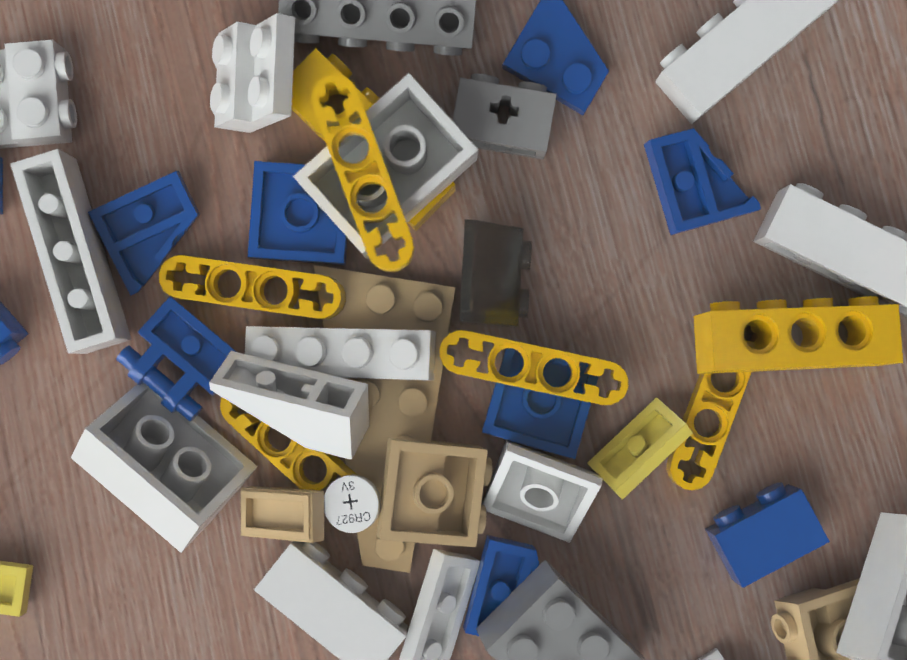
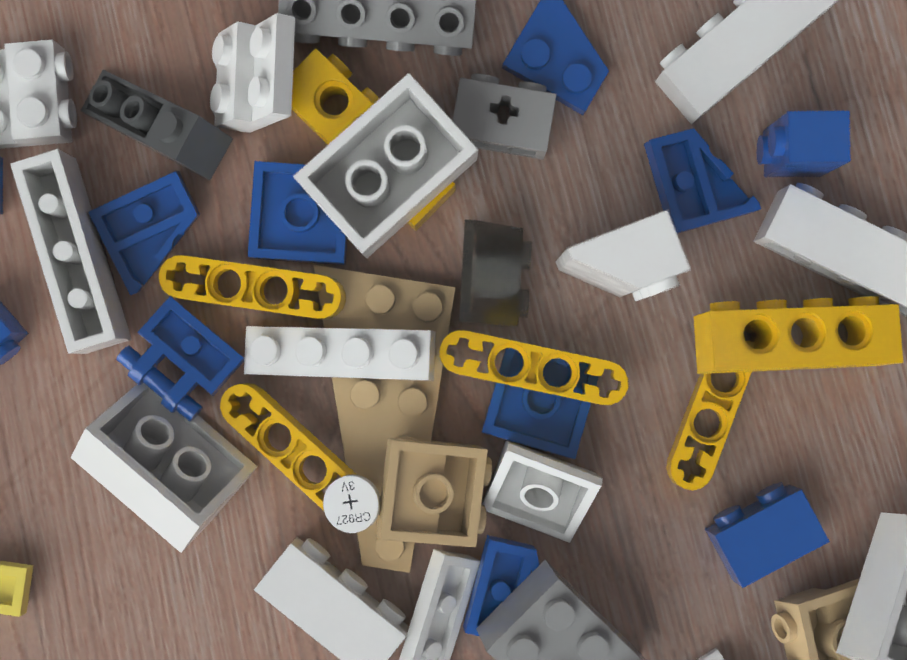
(157, 124): none -> dark grey slope
(282, 513): tan tile -> none
(302, 404): white slope -> none
(358, 175): yellow beam -> none
(630, 259): none -> white slope
(640, 448): light yellow plate -> none
(805, 144): none -> blue brick

